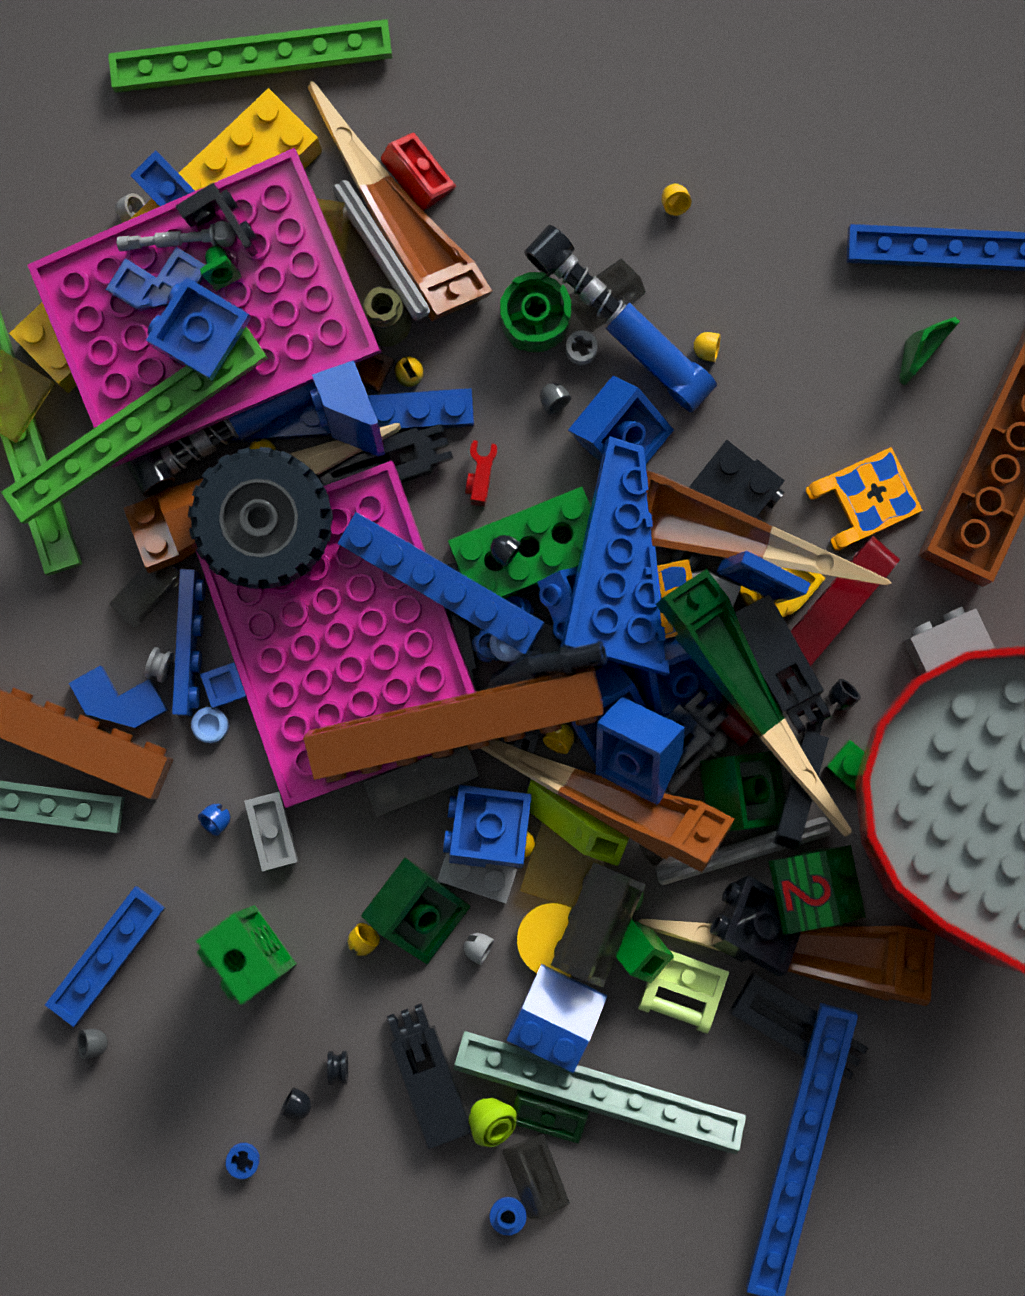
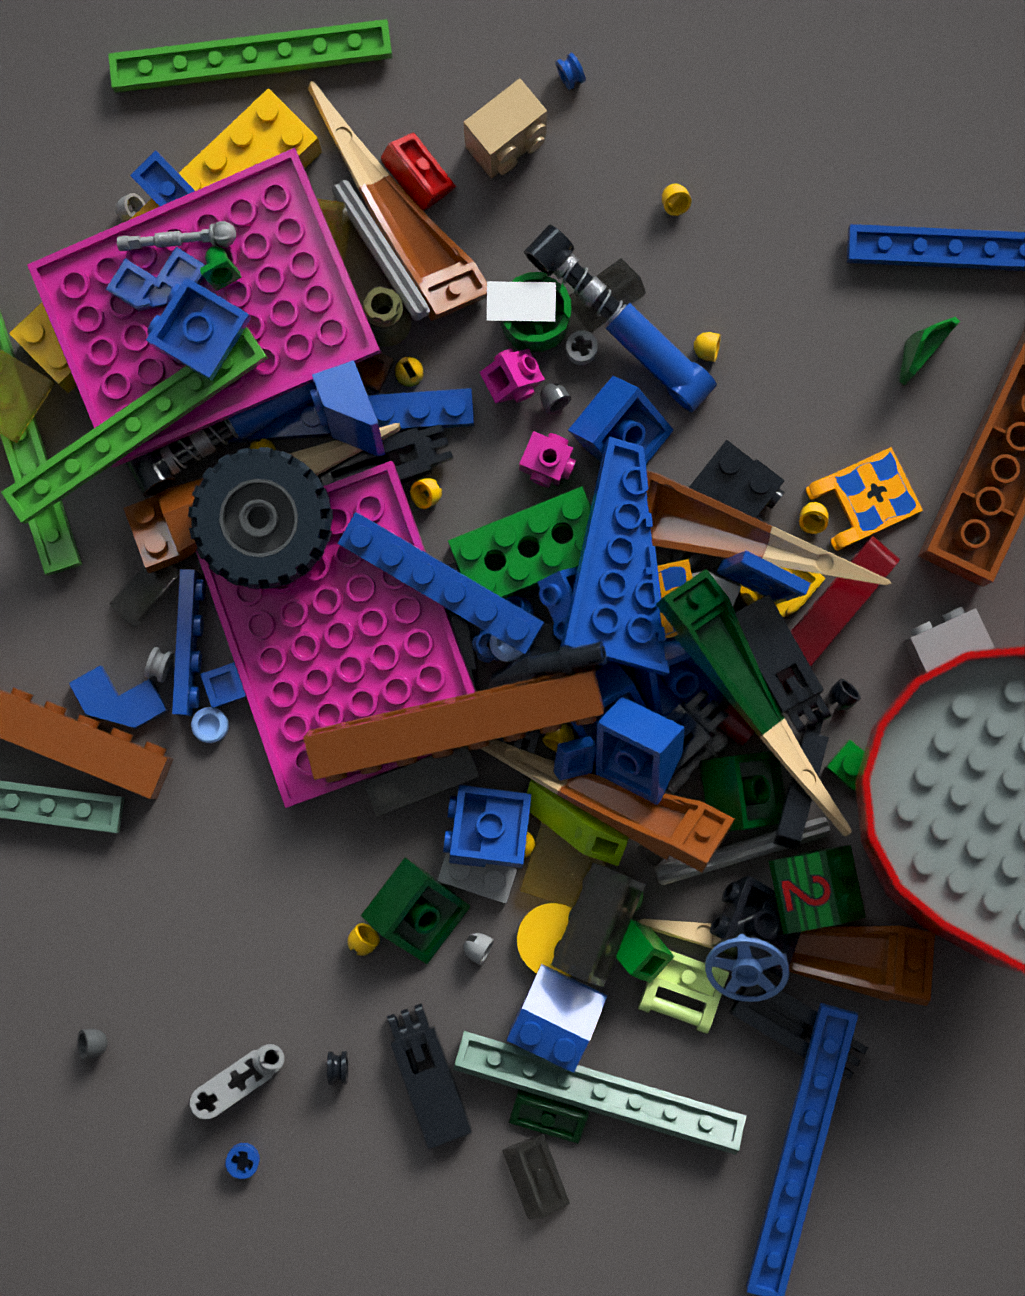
(105, 956): blue plate -> none
(201, 209): black bracket -> none
(214, 819): blue hinge -> none
(219, 1084): none -> light grey beam
(244, 954): green brick -> none
(271, 831): light grey plate -> none
(296, 1105): black hinge -> none
(418, 496): none -> yellow hinge
(478, 483): red plate -> none
(491, 1122): lime cone -> none
(504, 549): black hinge -> none
(506, 129): none -> tan brick
(508, 1204): blue plate -> none
(512, 376): none -> dark pink brick
(521, 301): none -> white sticker
(545, 447): none -> dark pink brick
(570, 71): none -> blue bush
(574, 758): none -> blue plate
(746, 969): none -> medium blue wheel
(809, 519): none -> yellow hinge

